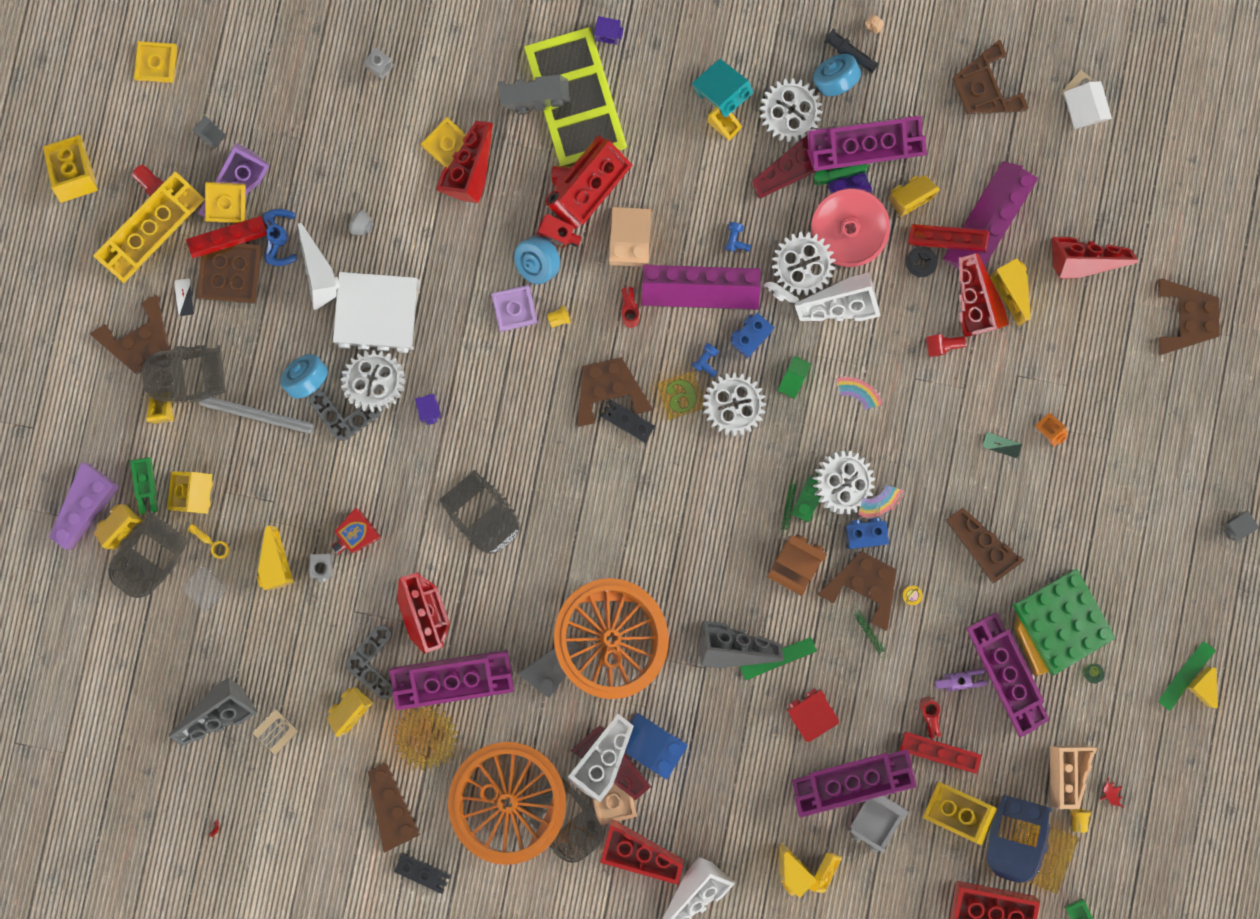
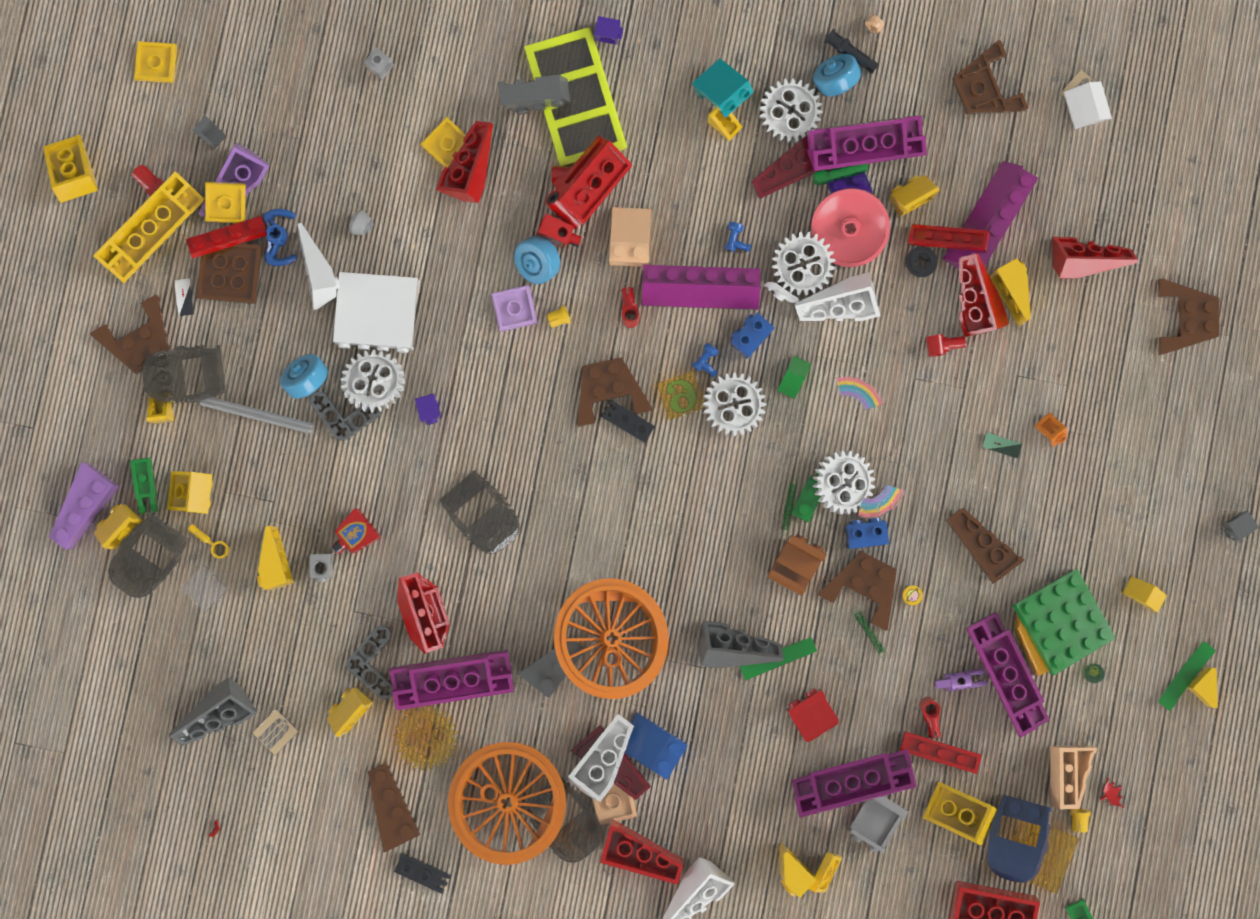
(1144, 593): none -> yellow slope

